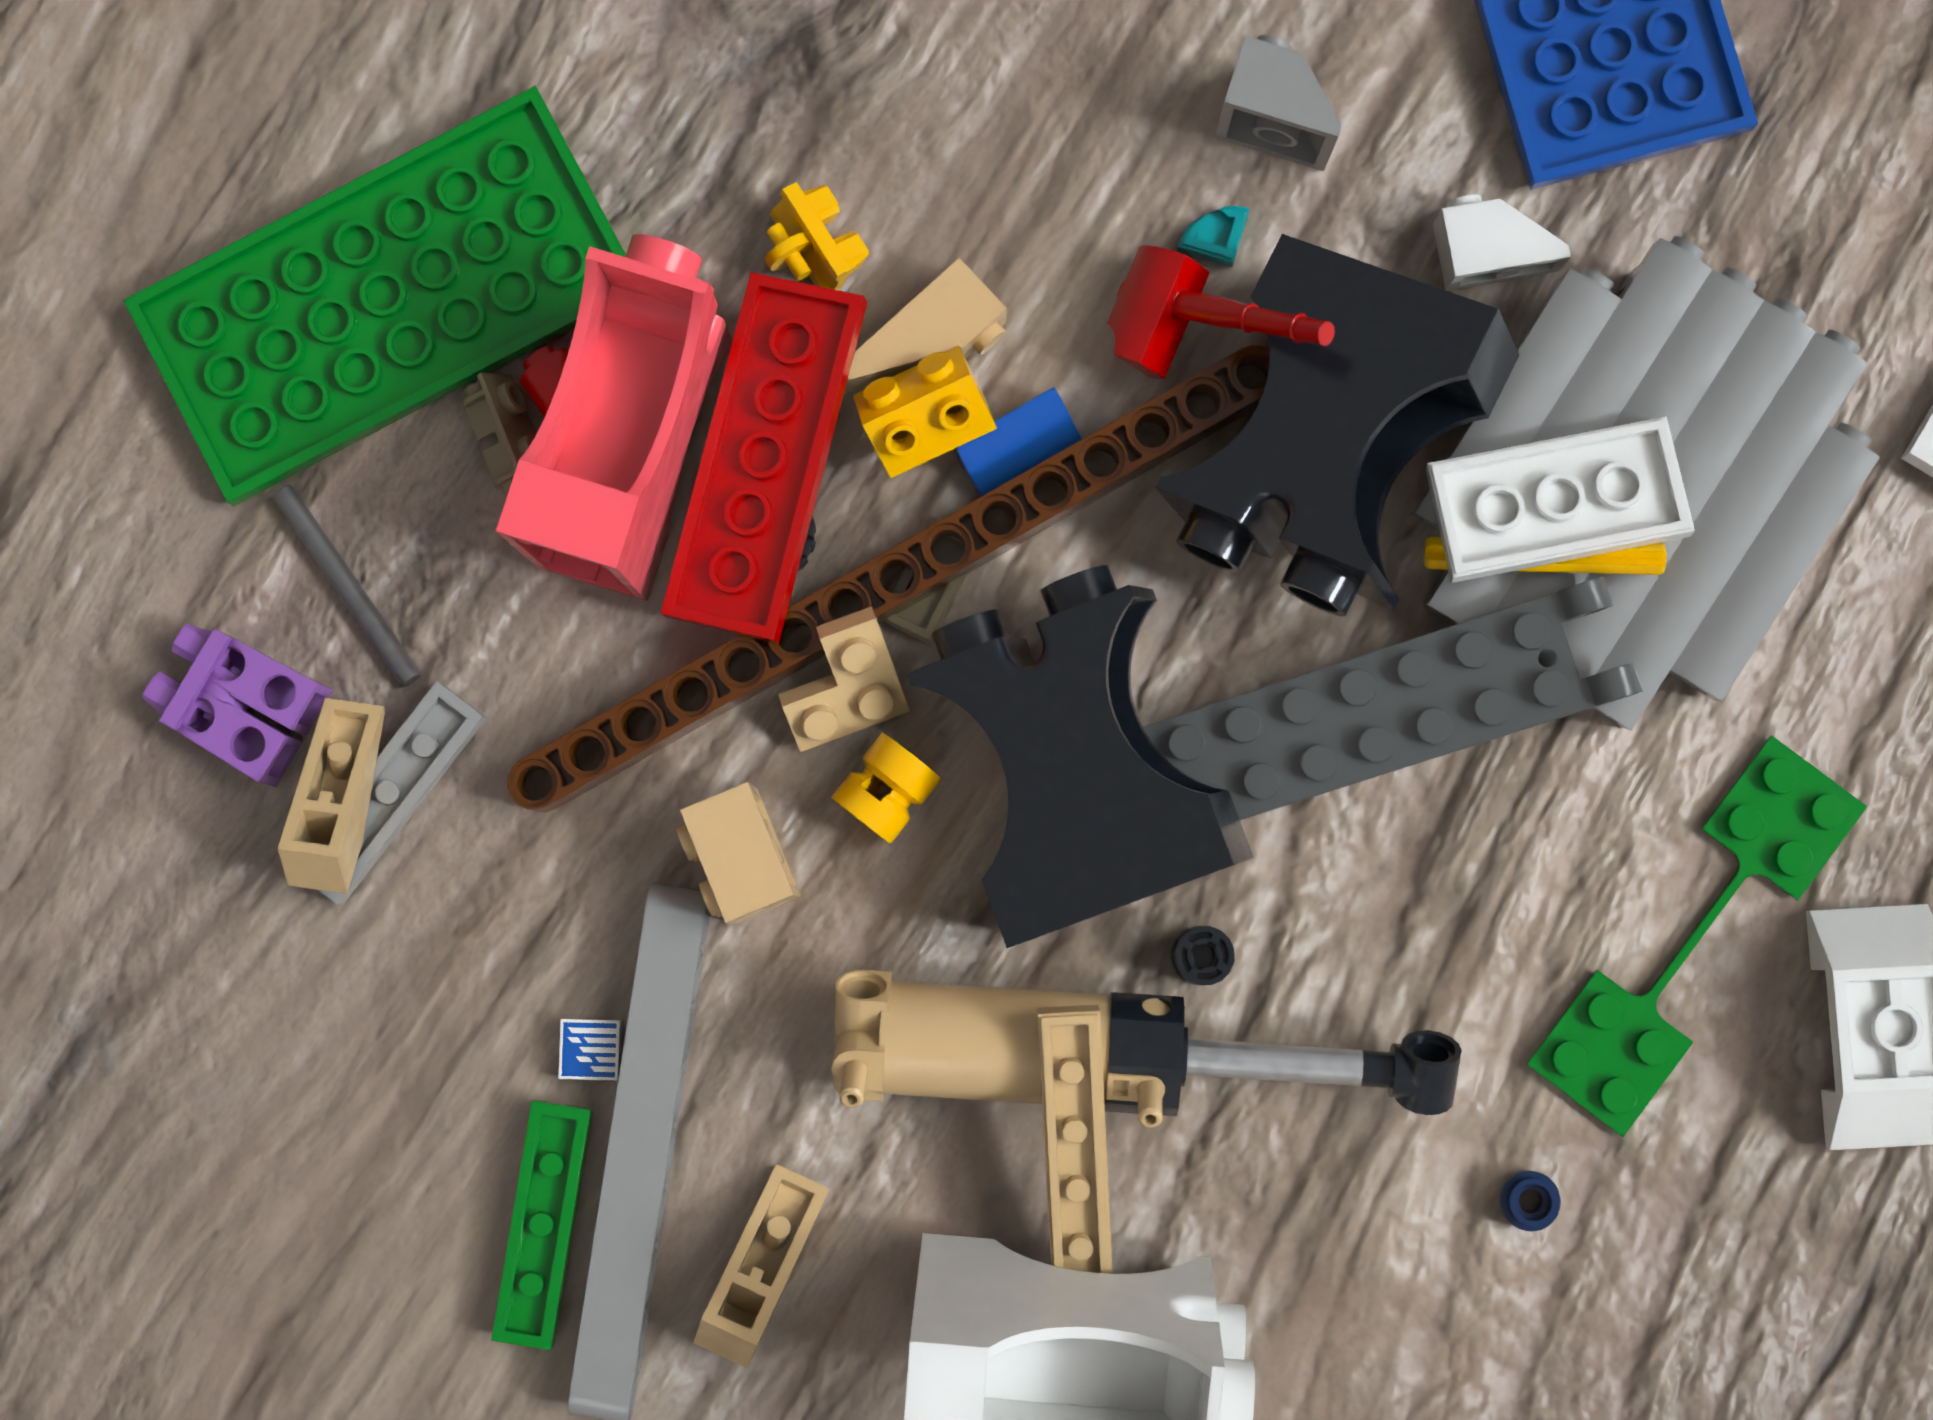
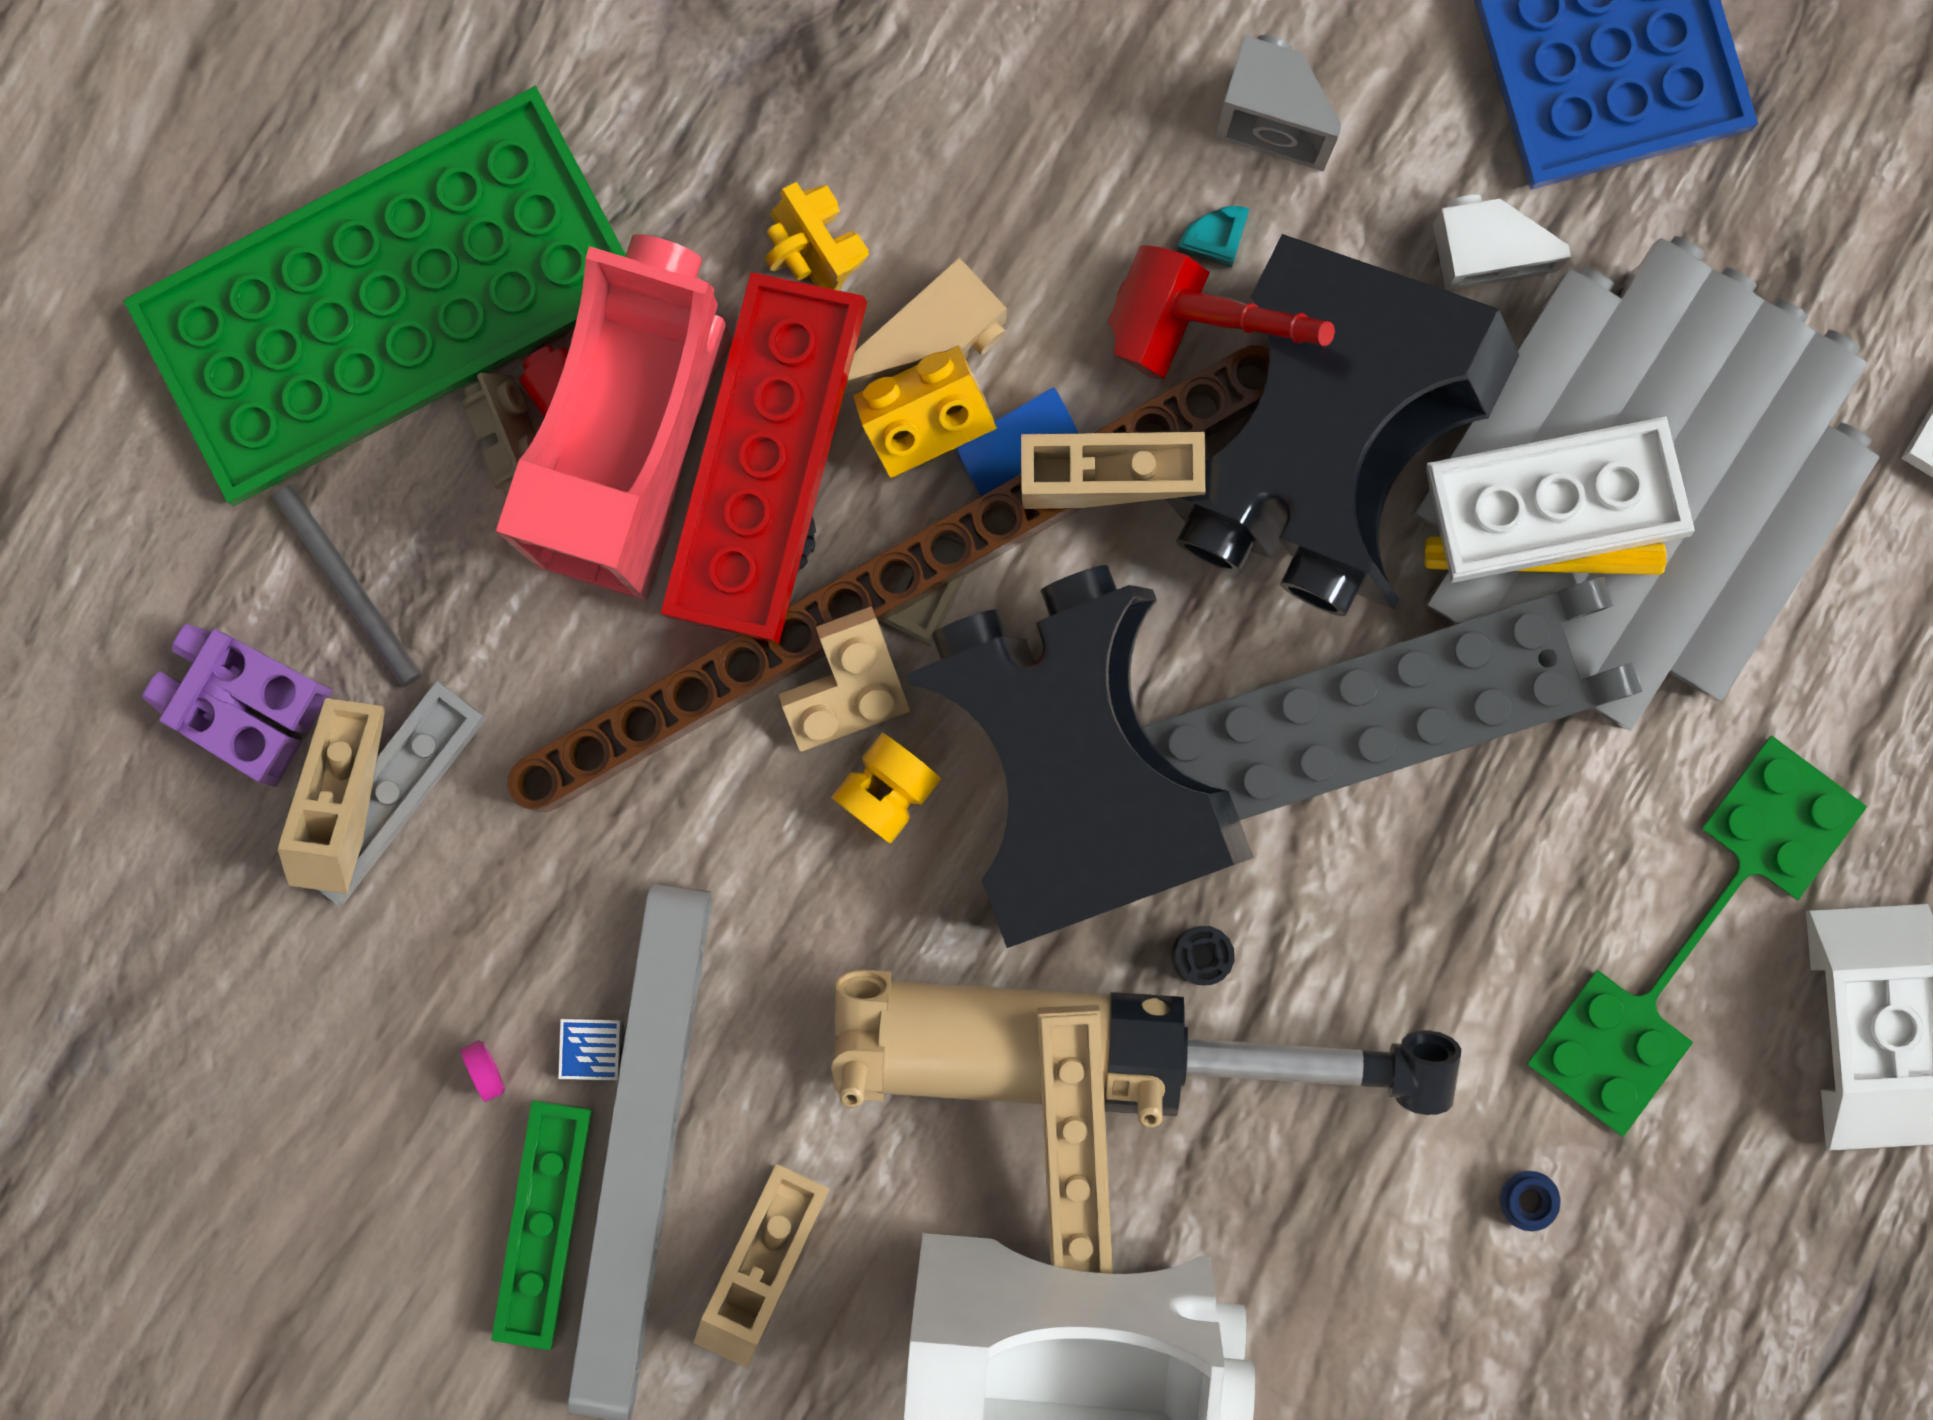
(483, 1070): none -> dark pink tile
(738, 855): tan brick -> none
(1110, 468): none -> tan slope

